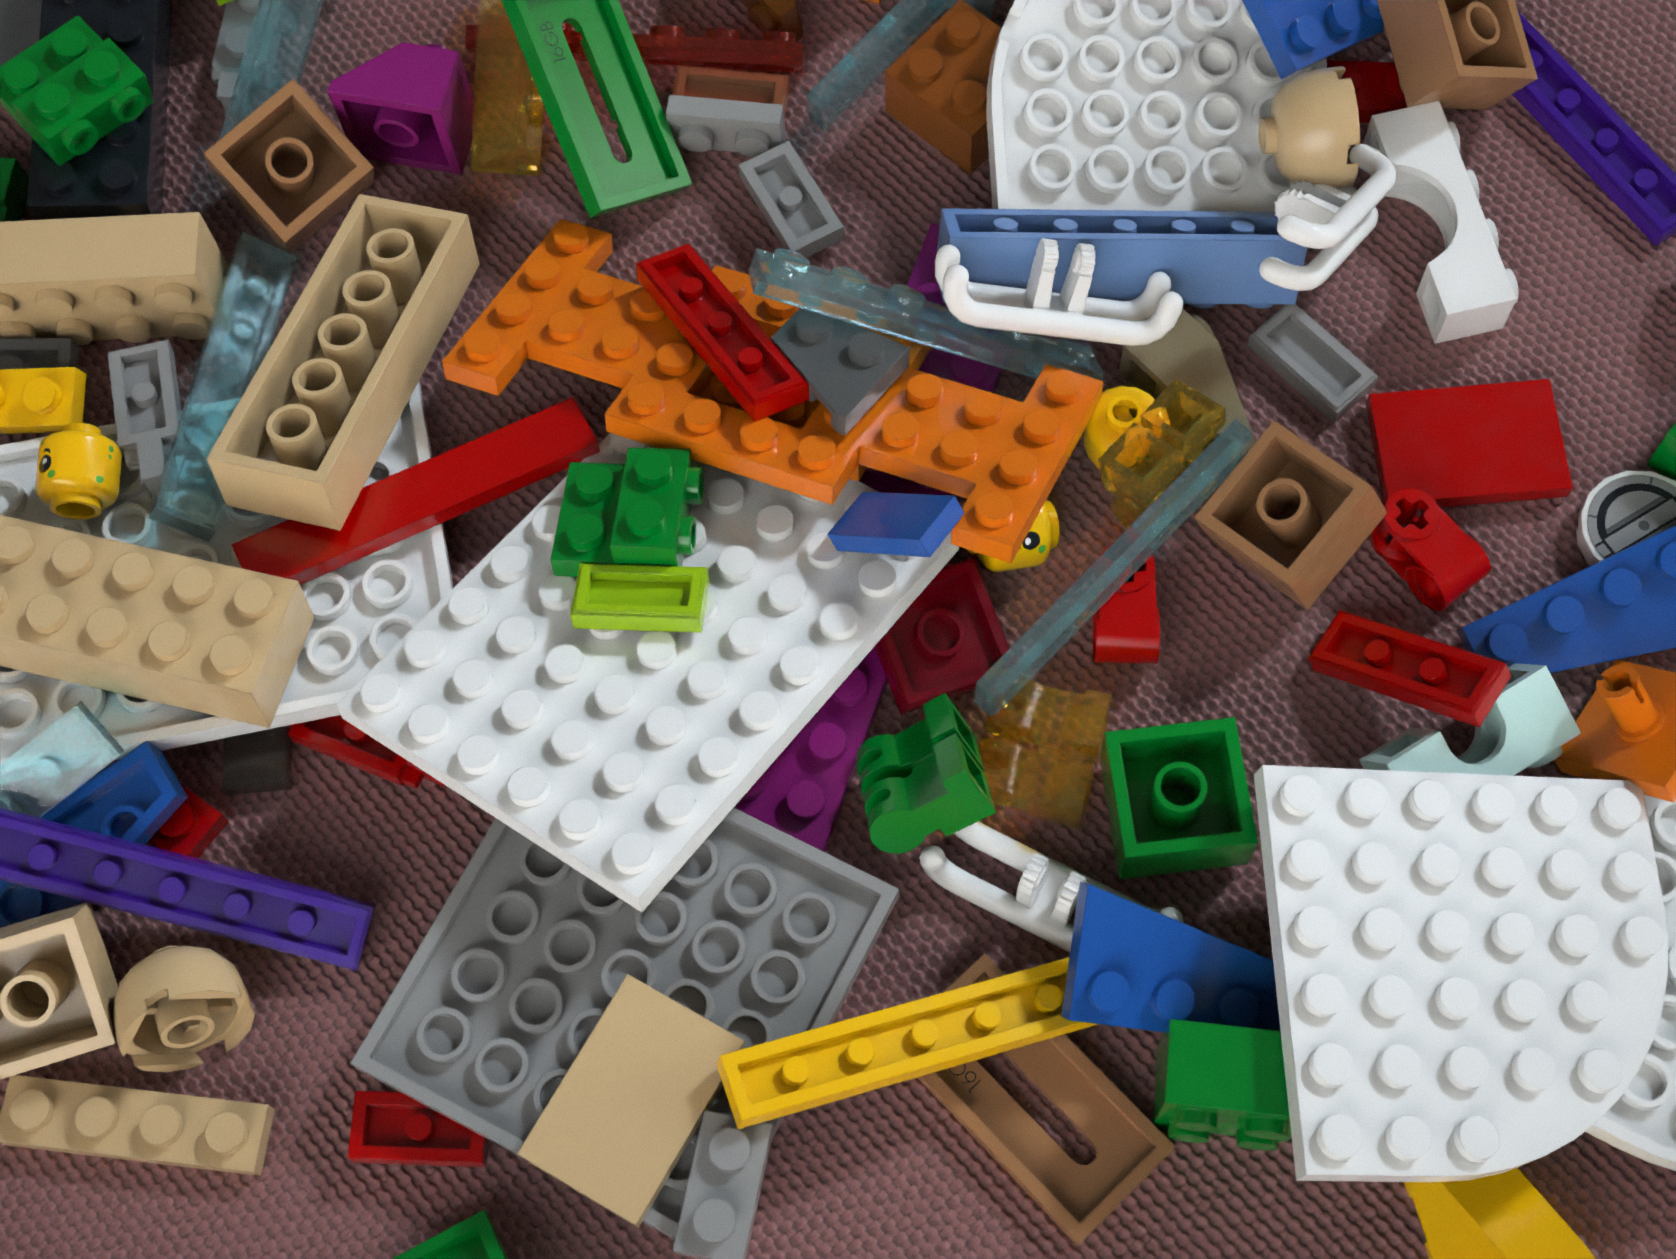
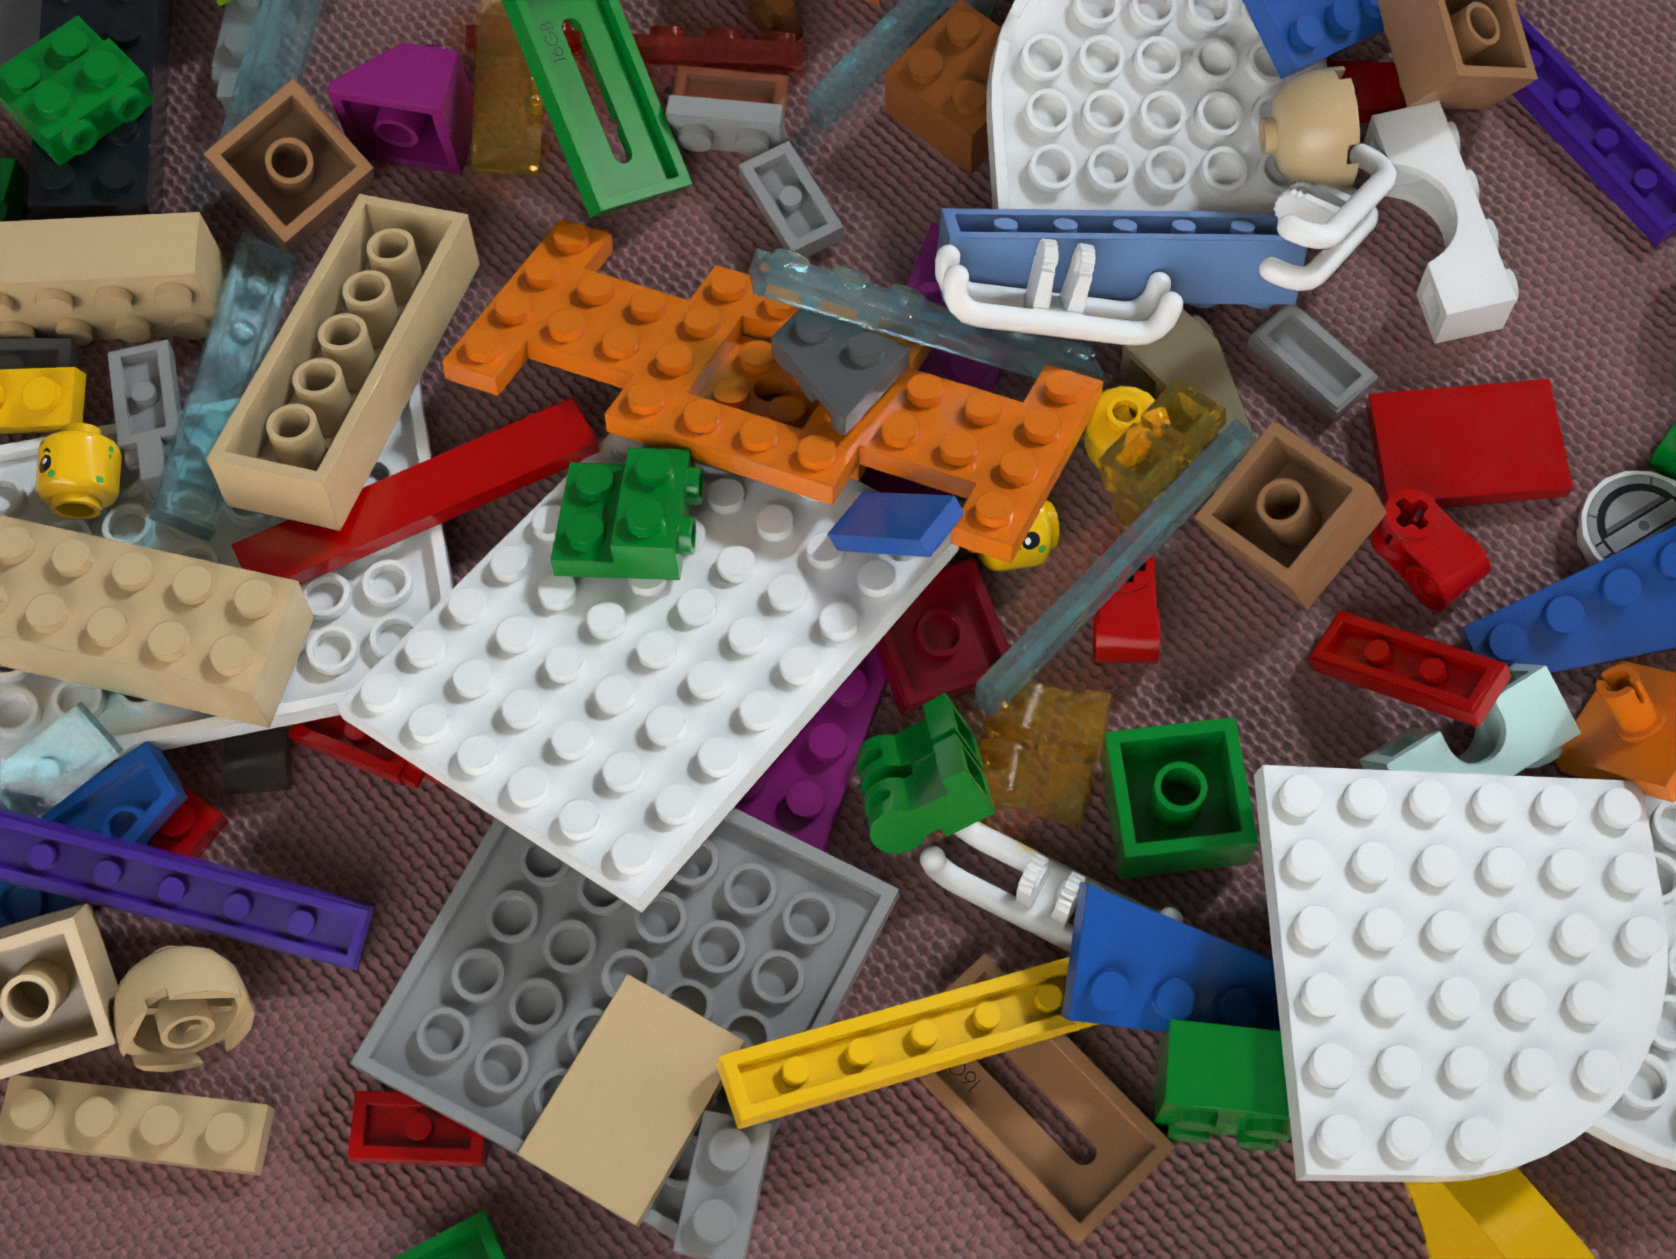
(640, 597): lime tile -> none
(722, 332): red tile -> none

